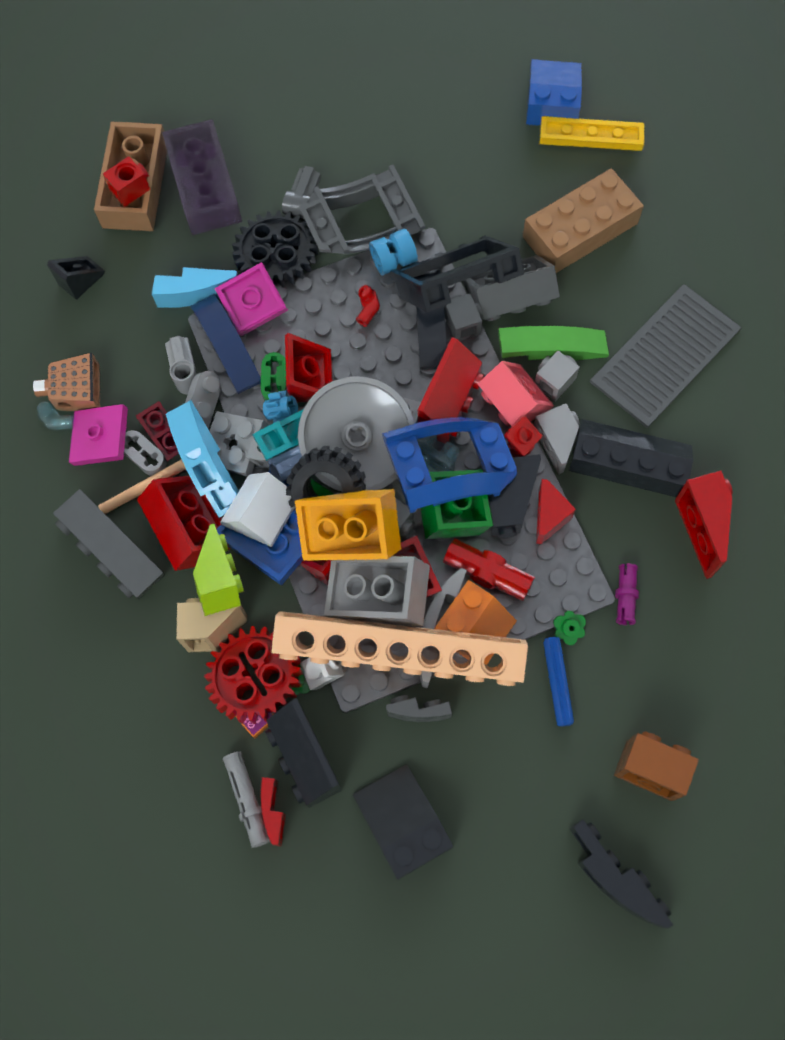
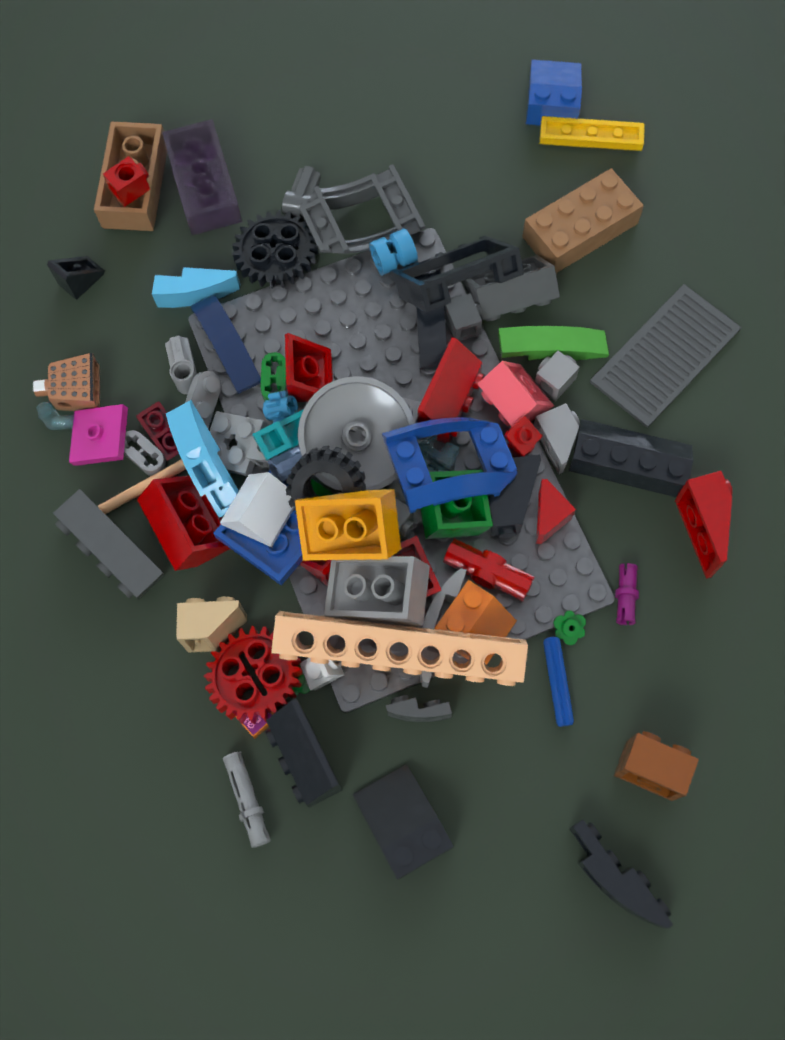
(213, 575): lime slope -> none
(251, 299): dark pink plate -> none
(273, 820): red slope -> none
(370, 305): red arm -> none

